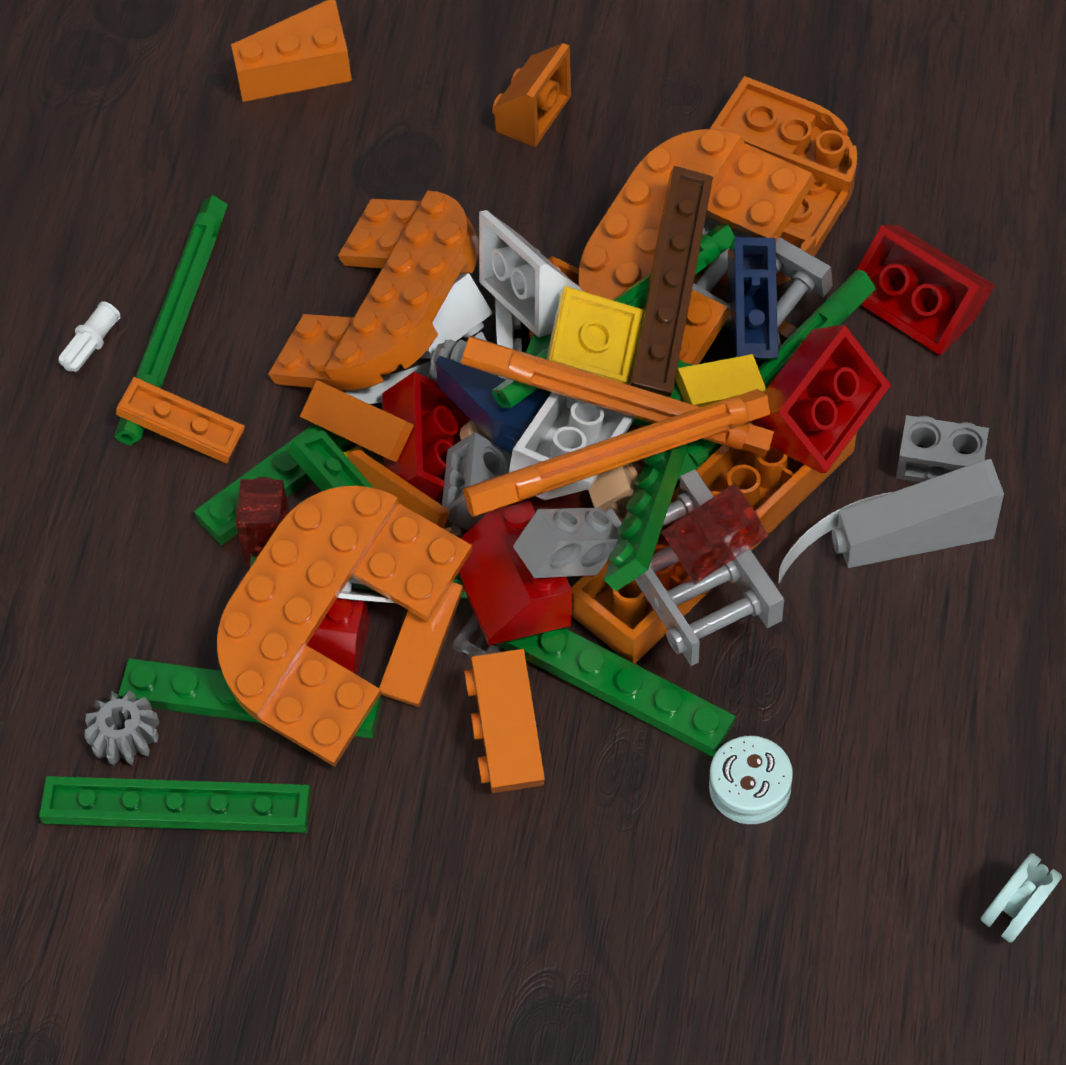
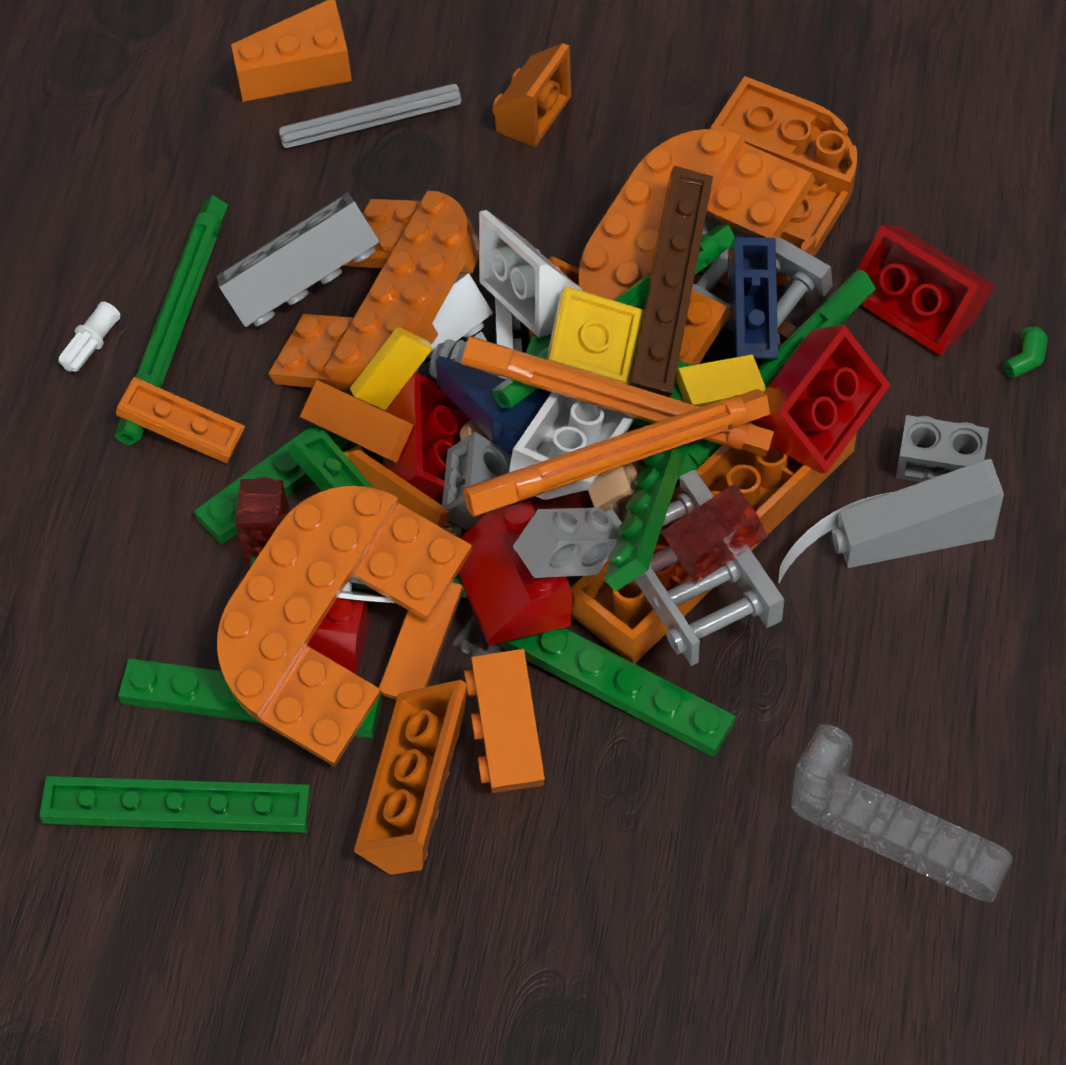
(109, 717): light grey gear -> none
(297, 260): none -> light grey slope
(369, 115): none -> light grey axle
(391, 368): none -> yellow tile
(411, 777): none -> orange slope
(750, 779): light aqua head -> none
(888, 825): none -> clear beam
(1022, 895): light aqua head -> none
(1032, 353): none -> green arm

